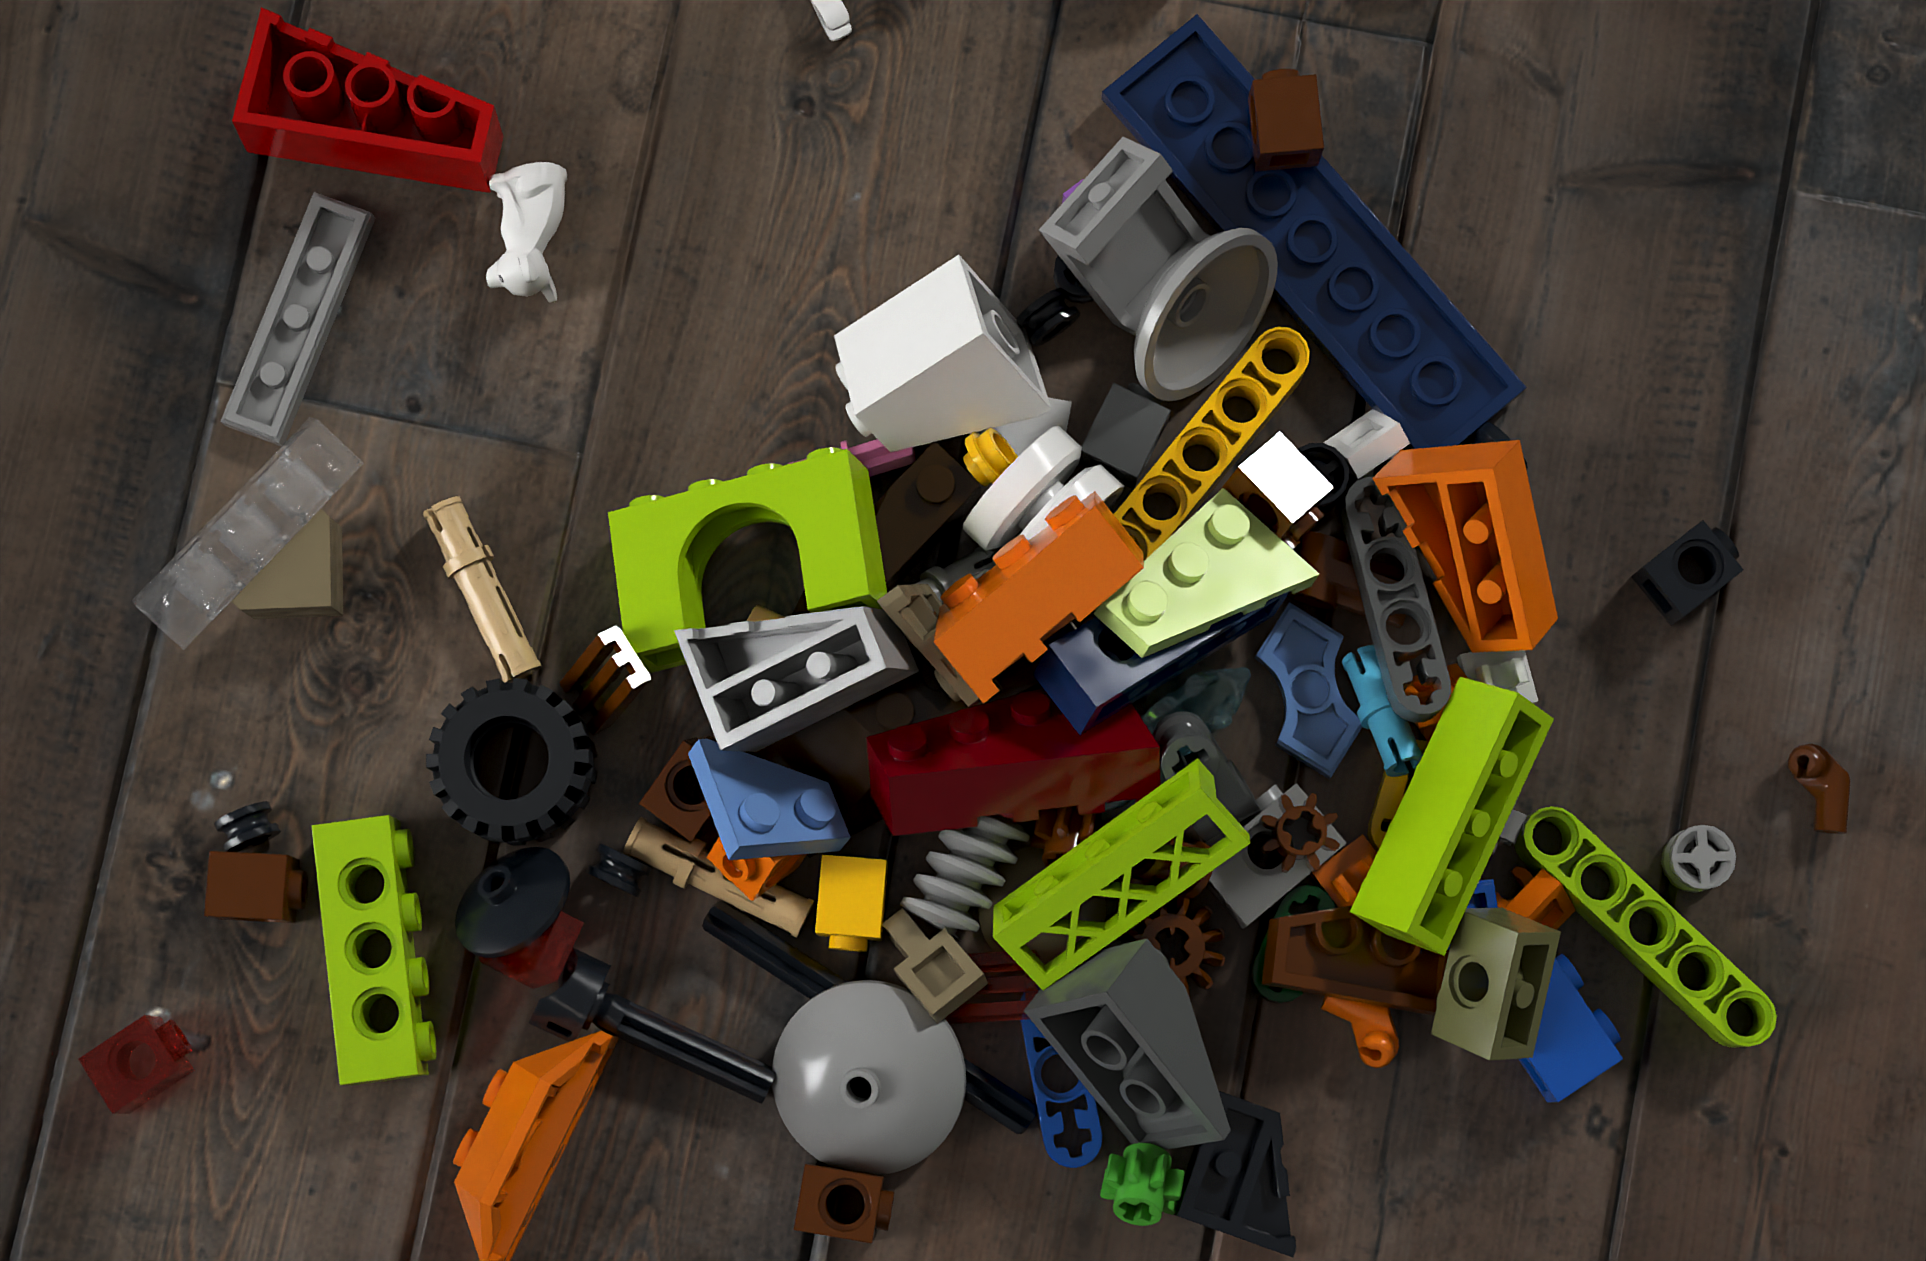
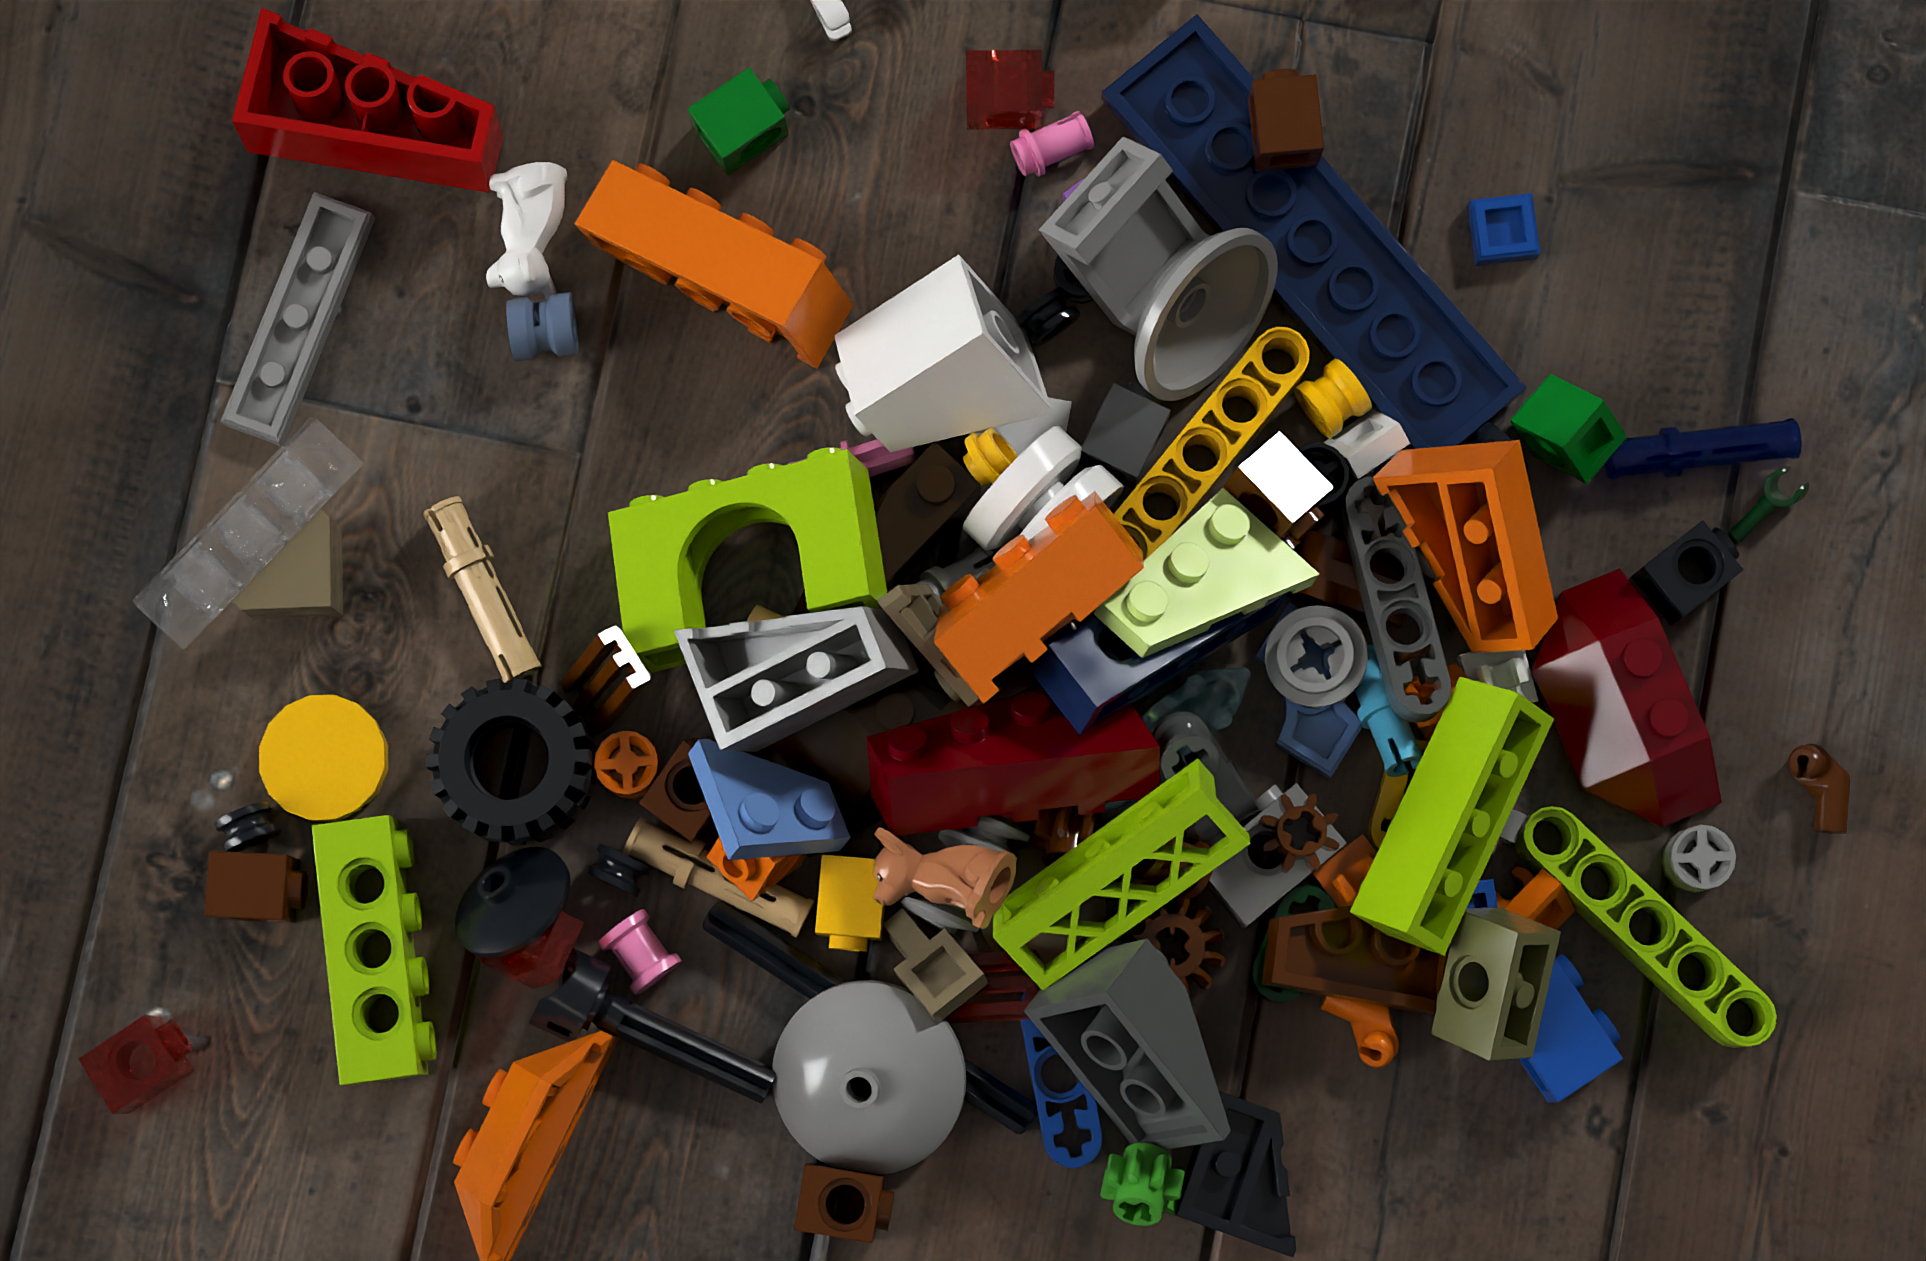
(323, 758): none -> yellow tile
(542, 326): none -> sand blue wheel
(616, 755): none -> orange wheel
(639, 951): none -> bright pink bush
(717, 258): none -> orange wedge
(740, 119): none -> green brick
(955, 876): none -> nougat animal
(1007, 89): none -> clear red brick
(1051, 144): none -> bright pink pin
(1326, 628): none -> light grey gear
(1333, 398): none -> yellow wheel
(1503, 229): none -> blue tile
(1568, 428): none -> green brick
(1624, 704): none -> dark red wedge
(1732, 445): none -> clear blue pin
(1767, 504): none -> dark green hand

